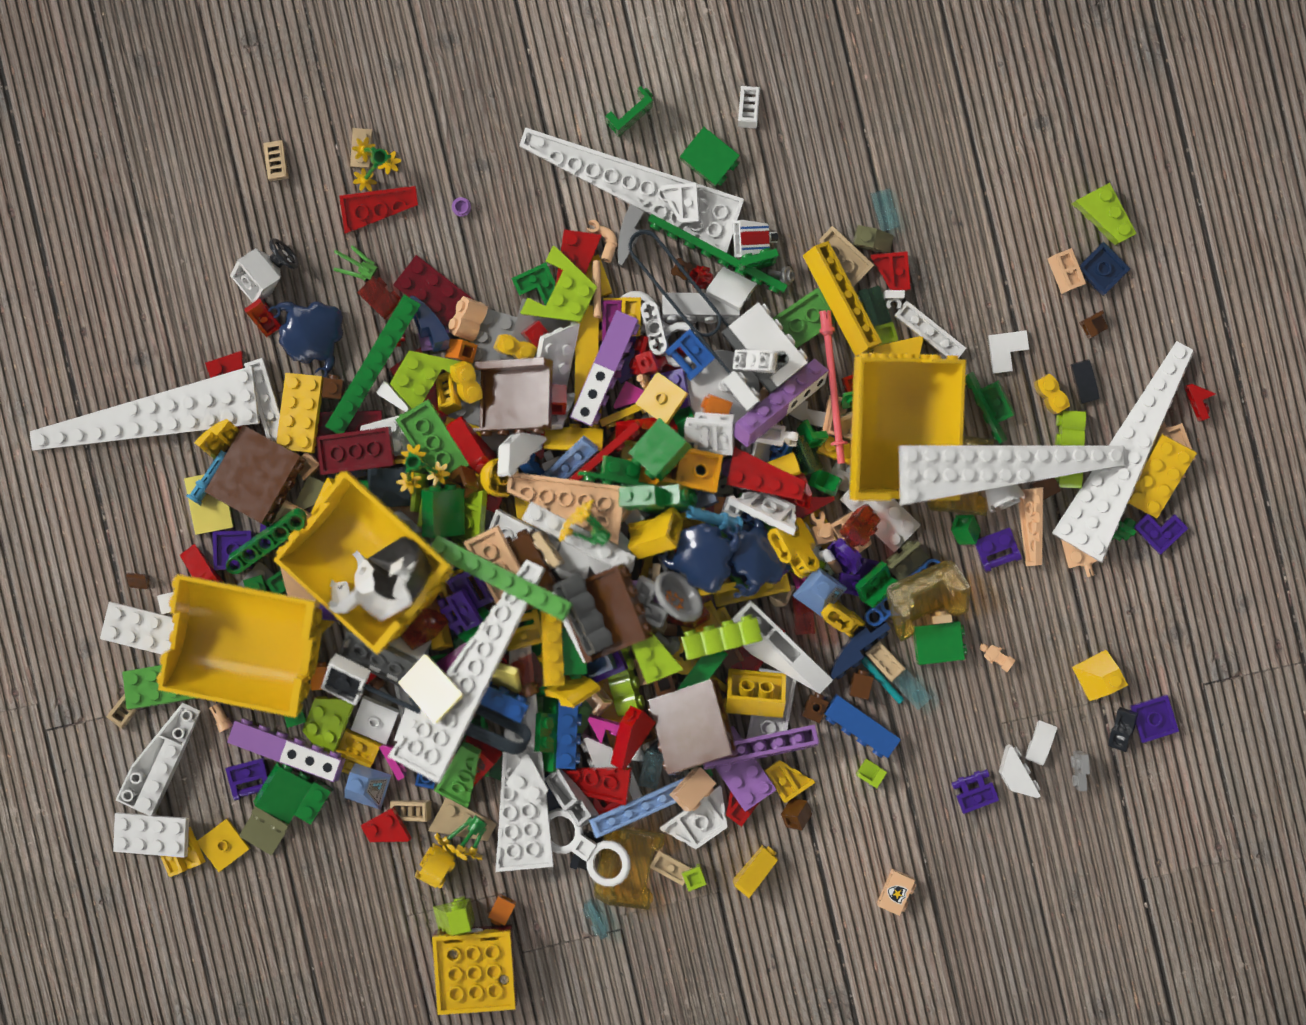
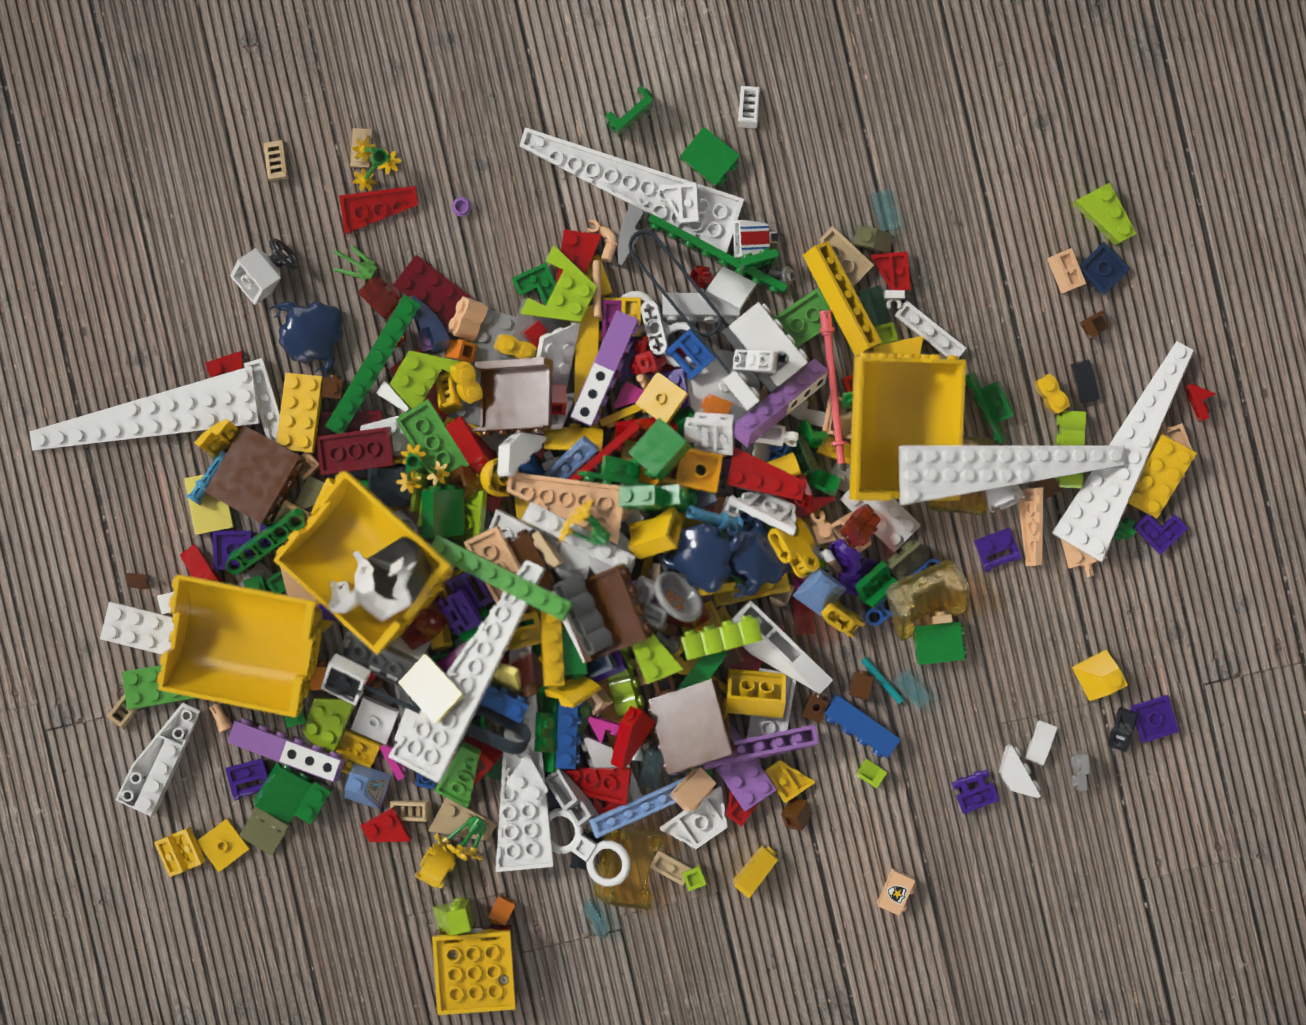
(151, 834): white plate -> none
(262, 318): red slope -> none
(676, 271): reddish brown plate -> none
(850, 653): dark blue slope -> none
(885, 661): tan plate -> none
(965, 529): green panel -> none
(993, 654): light nougat piece -> none
(1001, 346): white tile -> none

